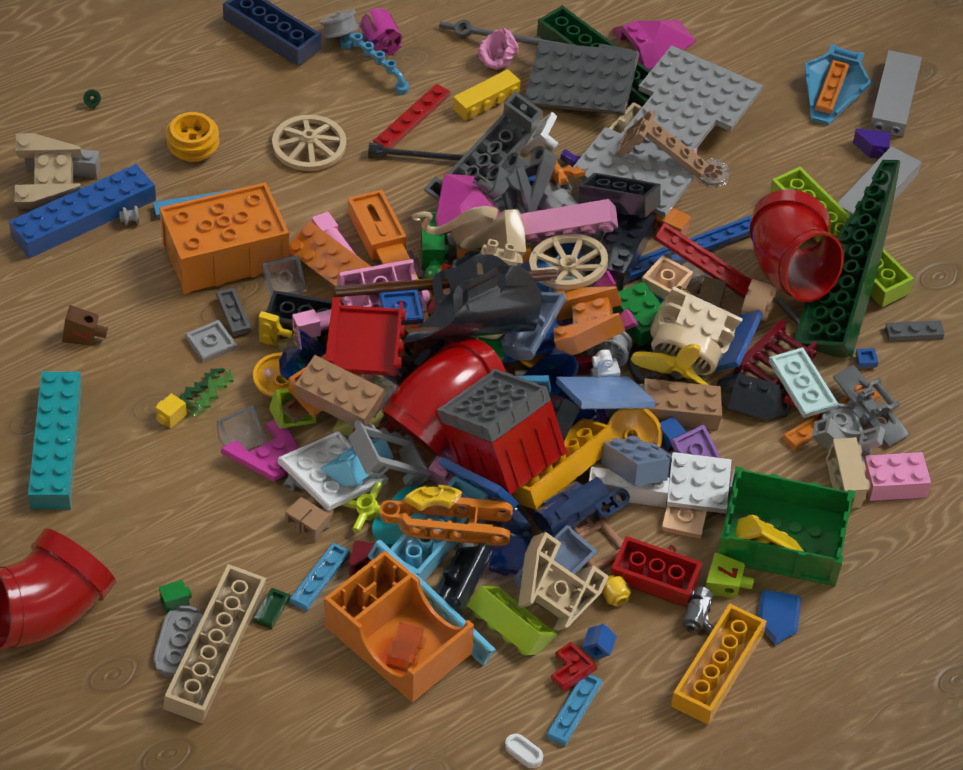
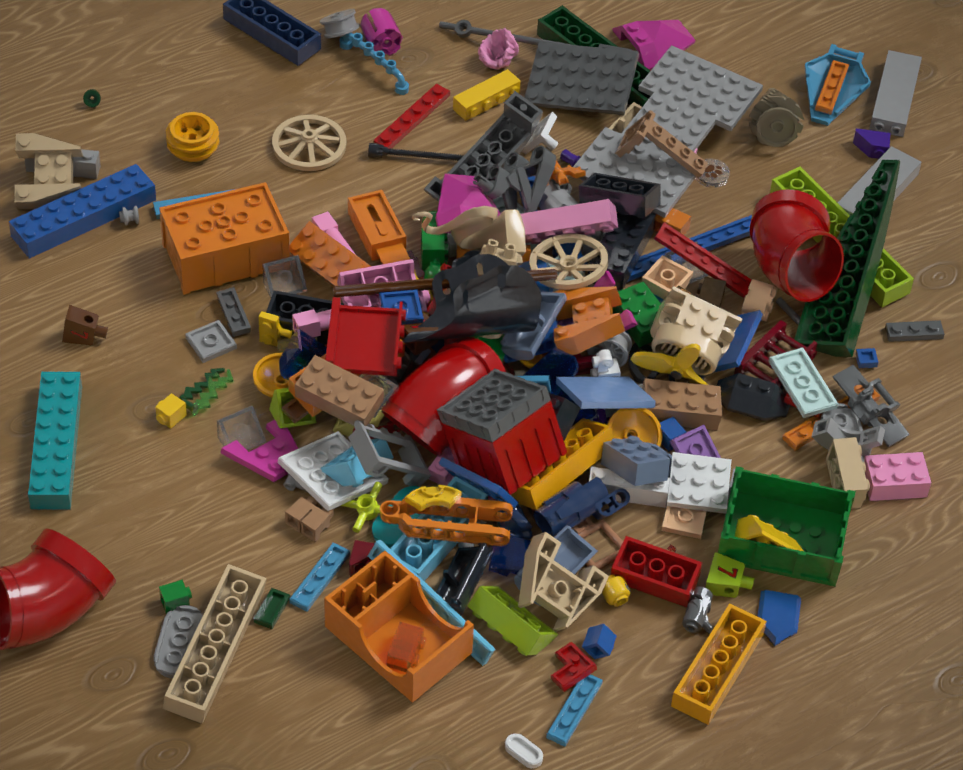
(776, 119): none -> dark tan plant

